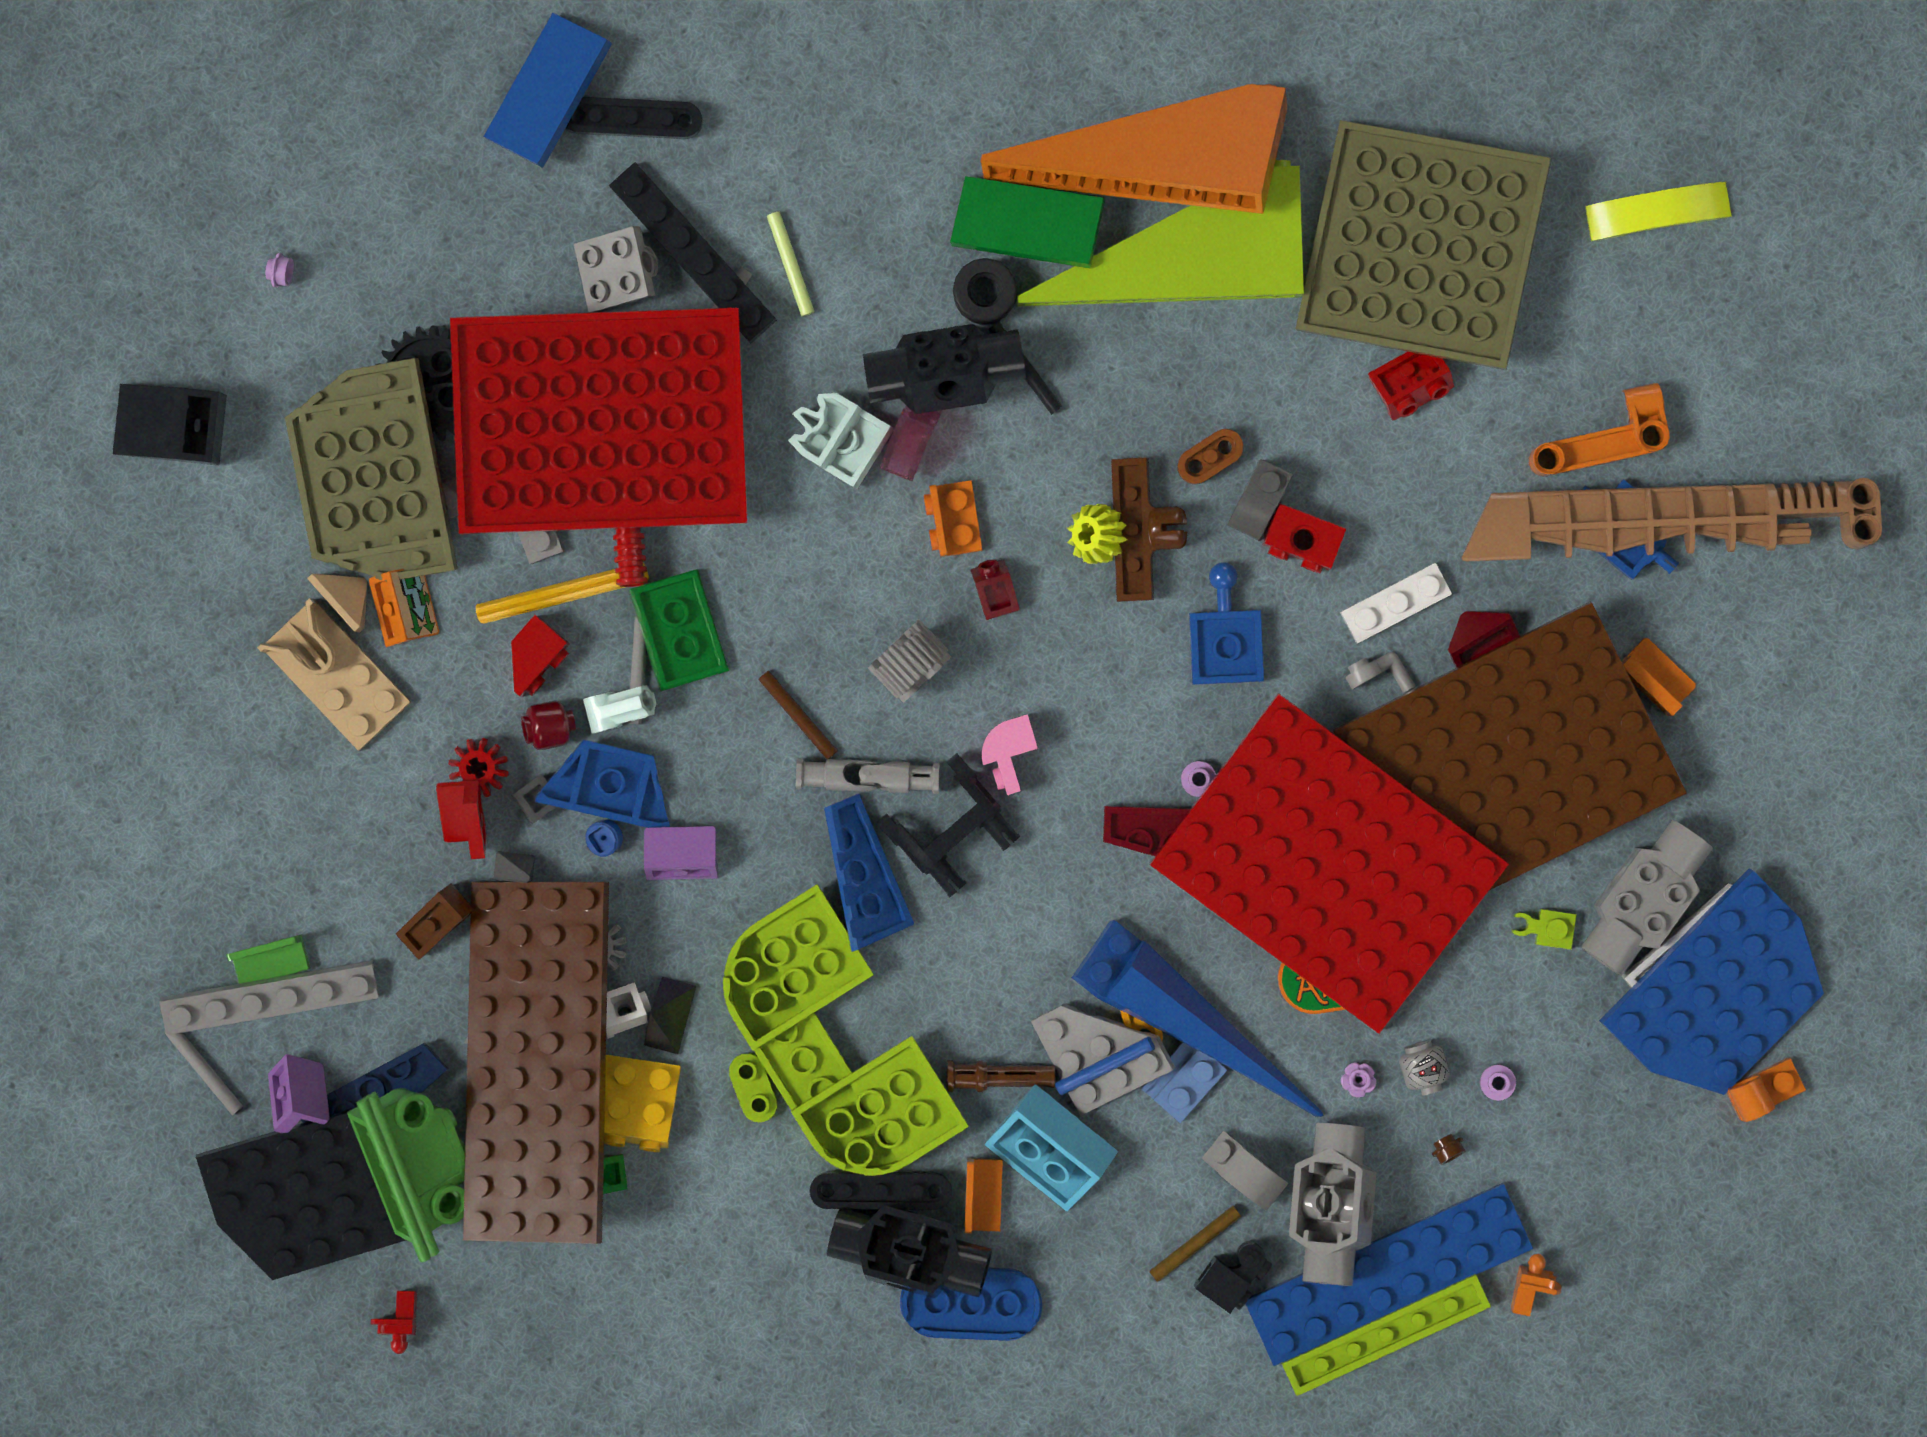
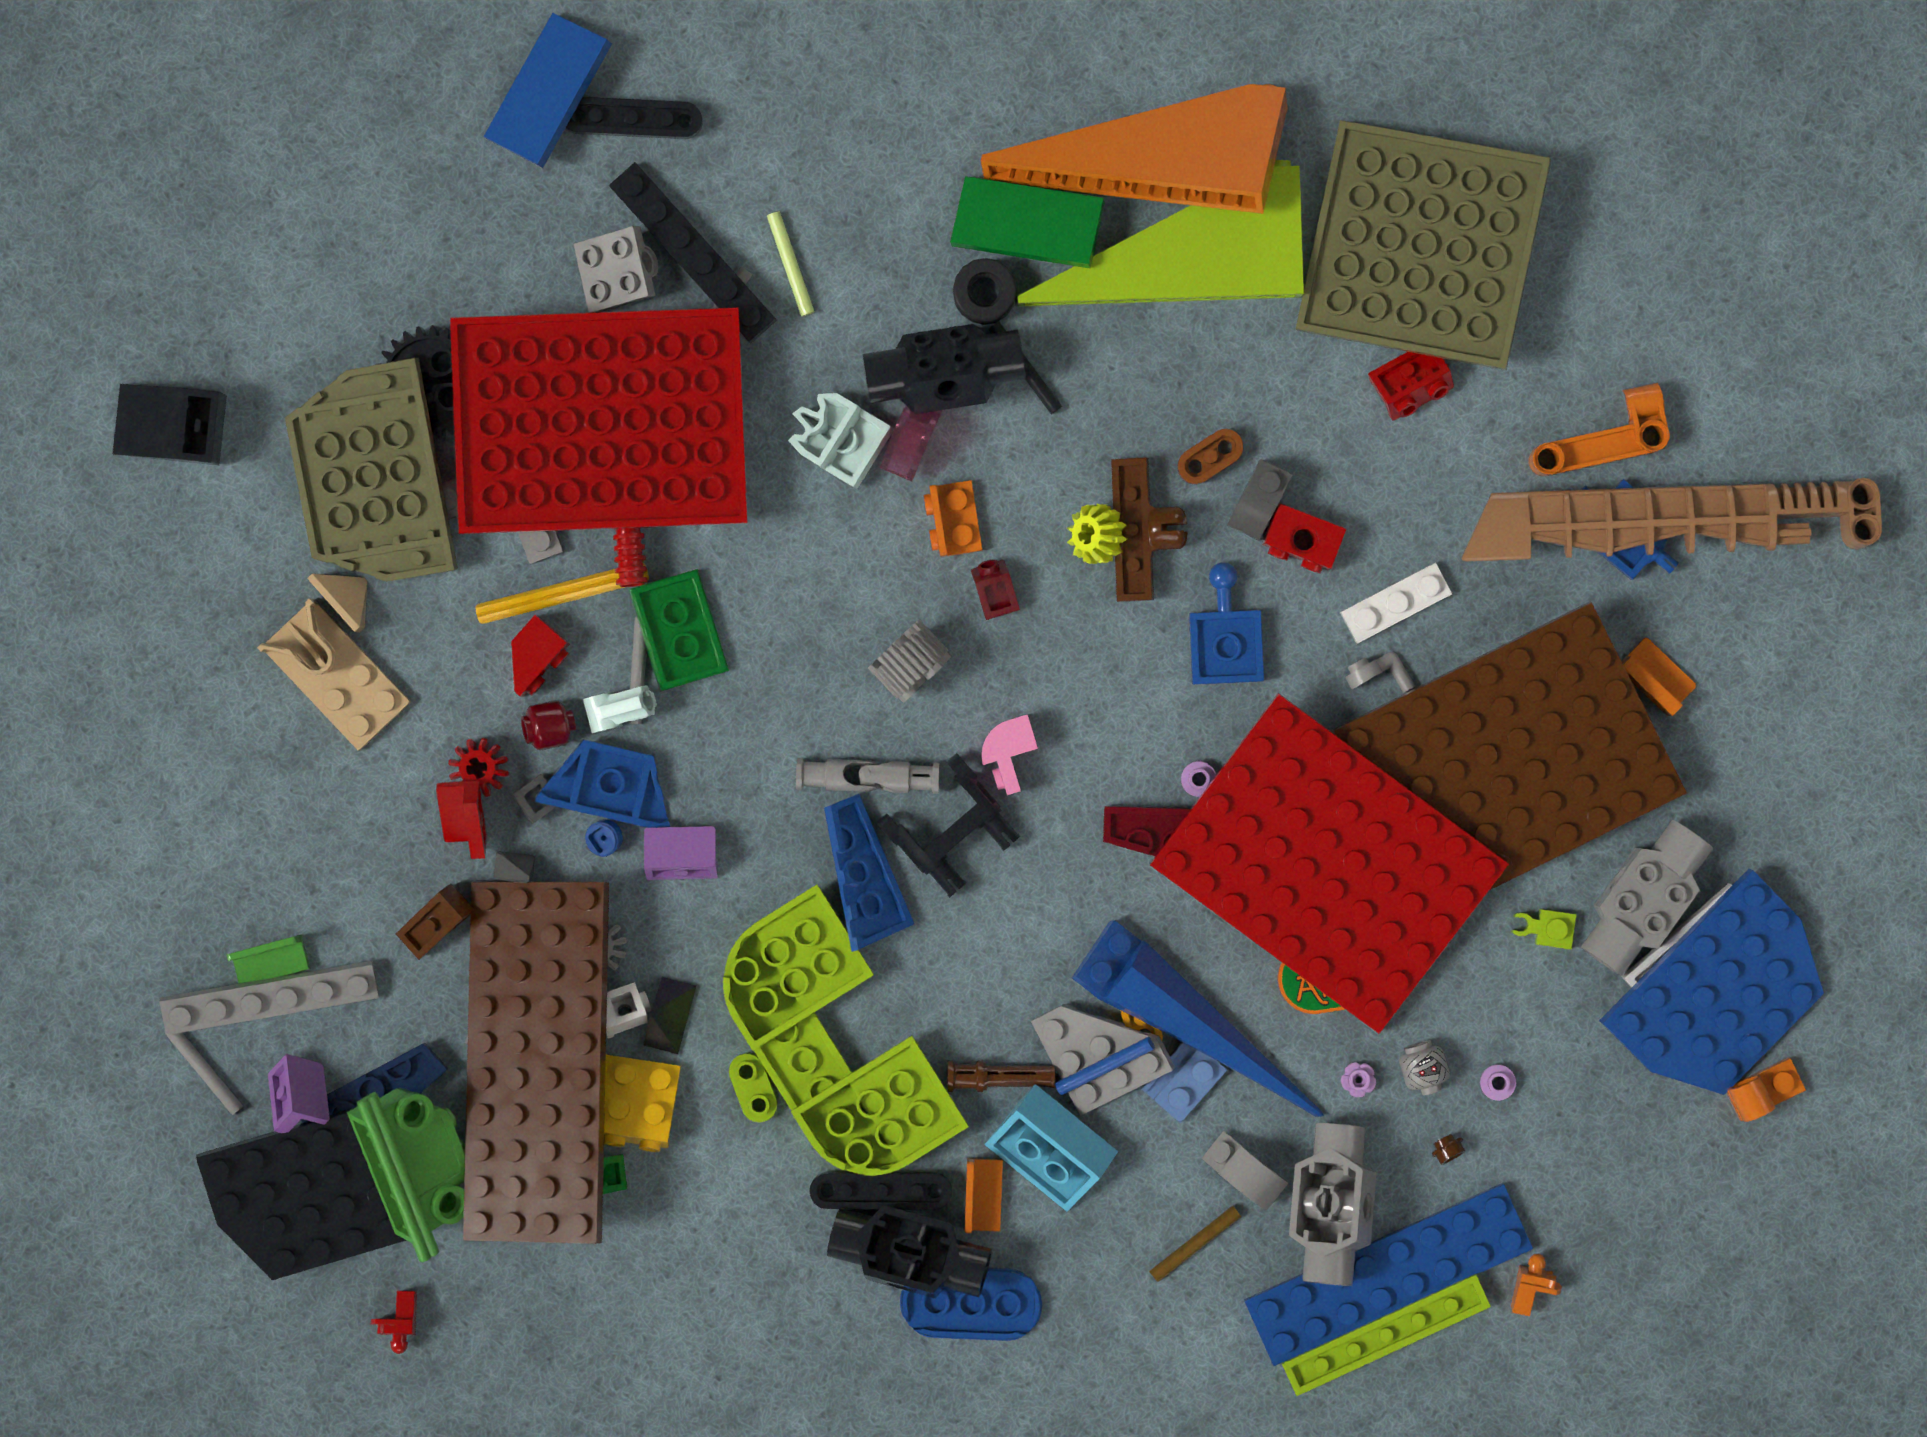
(279, 270): lavender plate -> none
(403, 608): panel -> none
(798, 715): reddish brown bar -> none
(1230, 1285): black brick -> none
(1479, 634): dark red slope -> none
(1658, 210): neon yellow slope -> none

